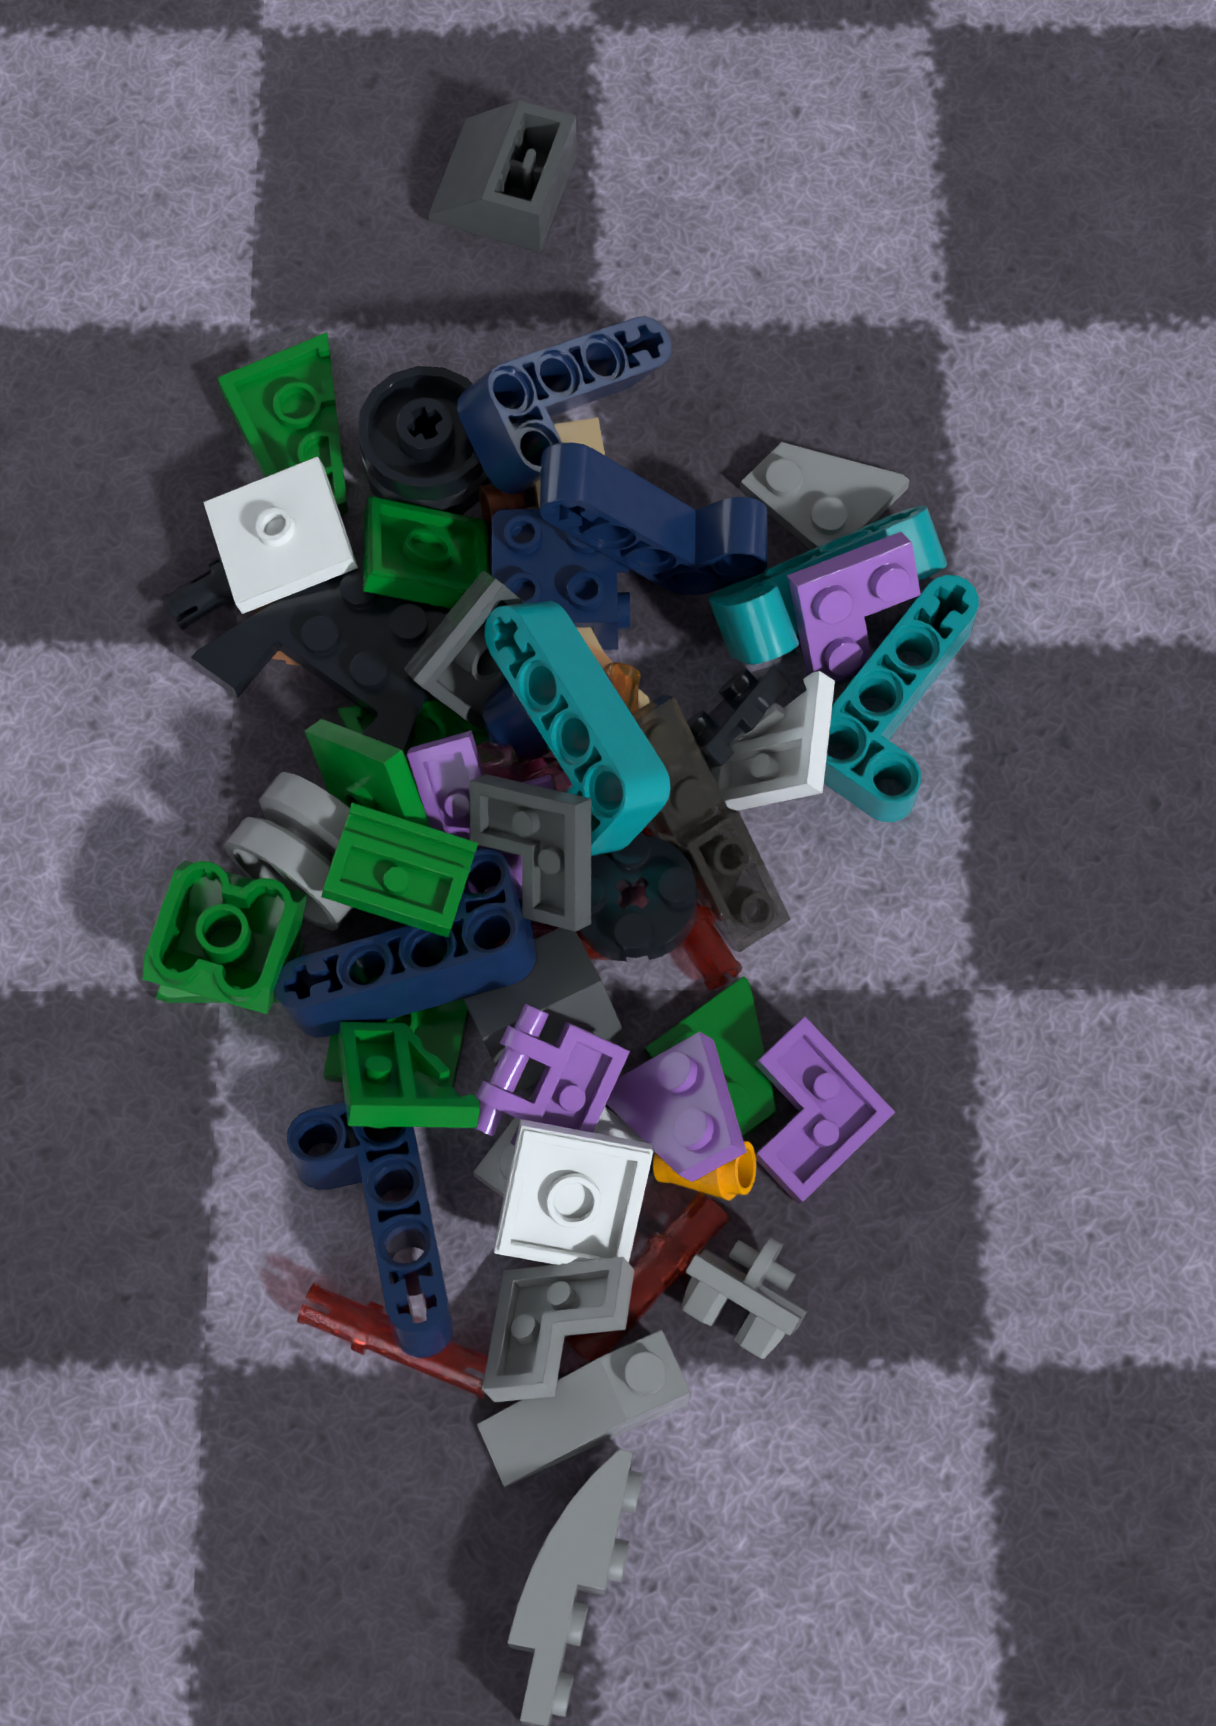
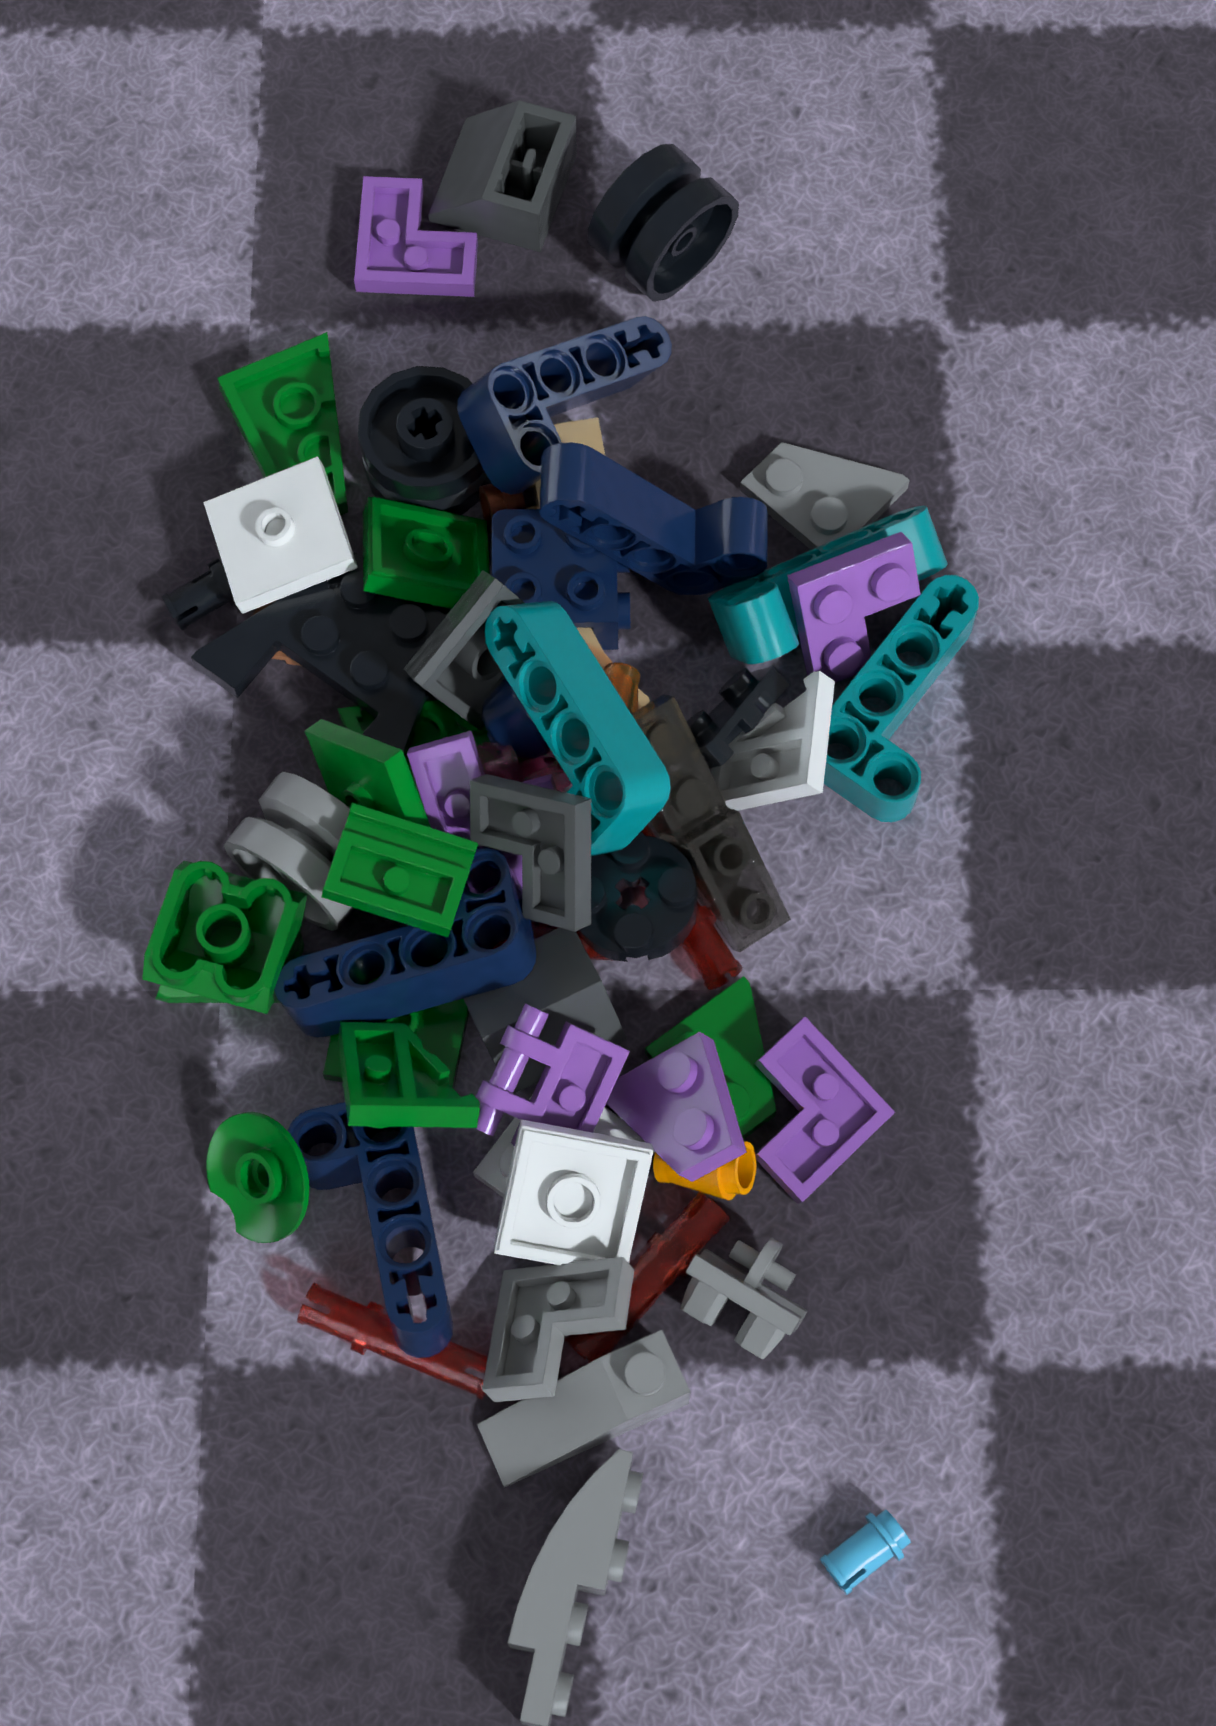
(259, 1176): none -> green dish
(401, 257): none -> medium lavender plate
(662, 221): none -> black wheel
(866, 1551): none -> medium azure pin

